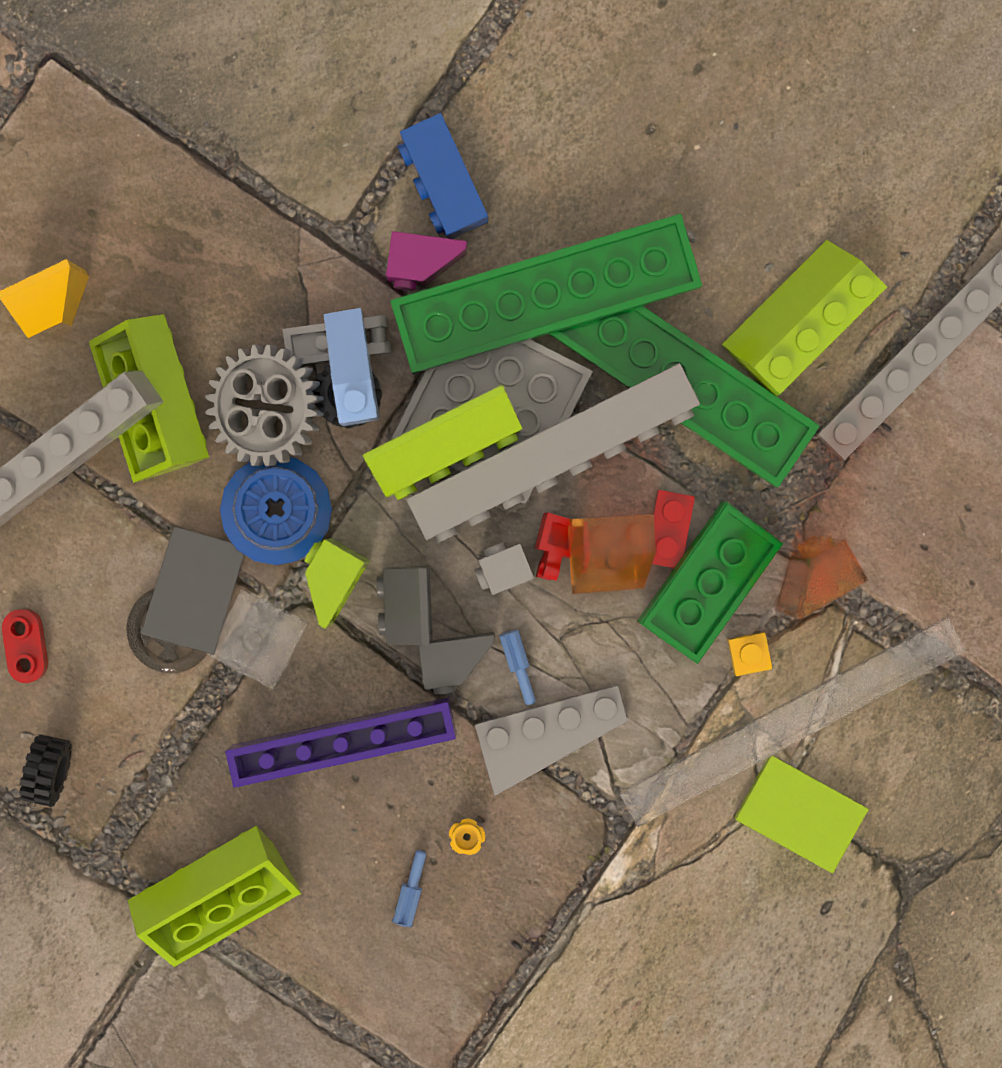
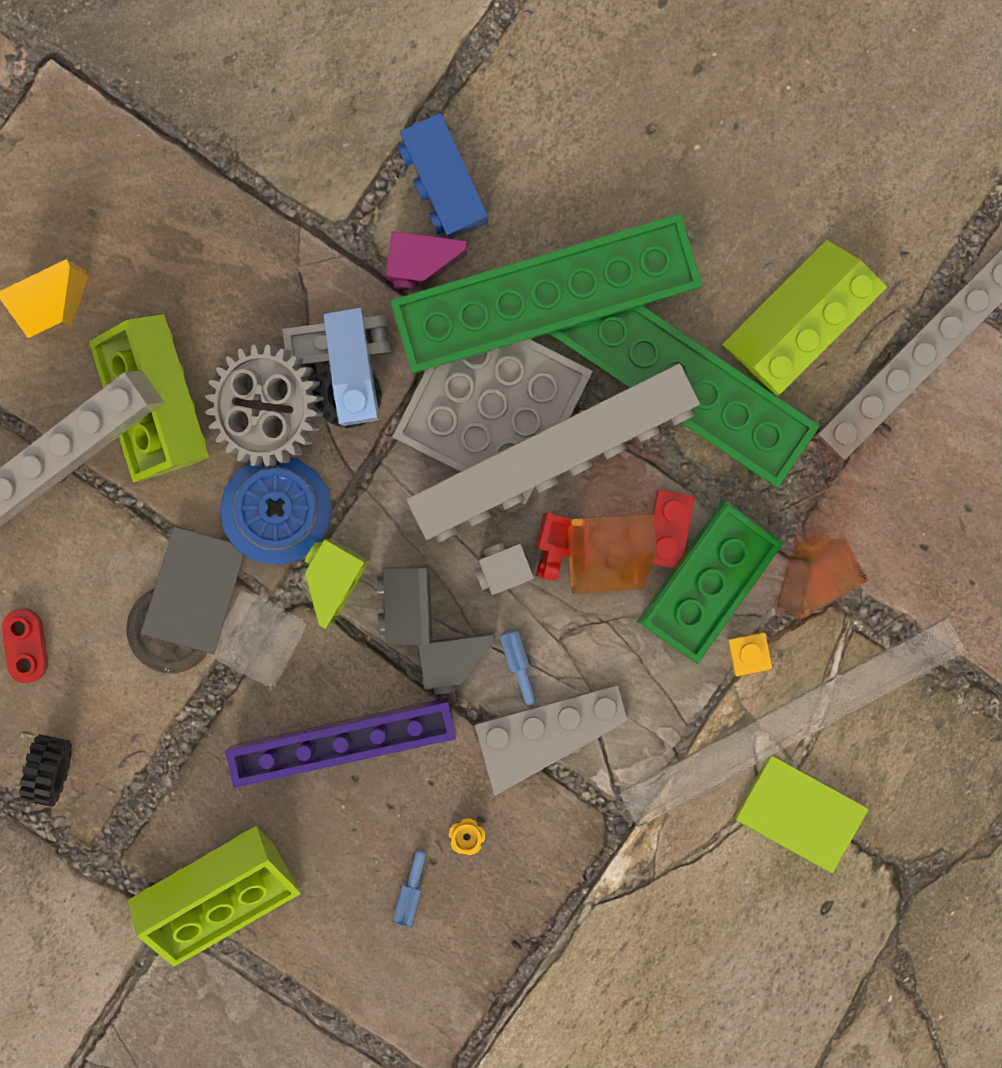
(443, 443): lime slope -> none

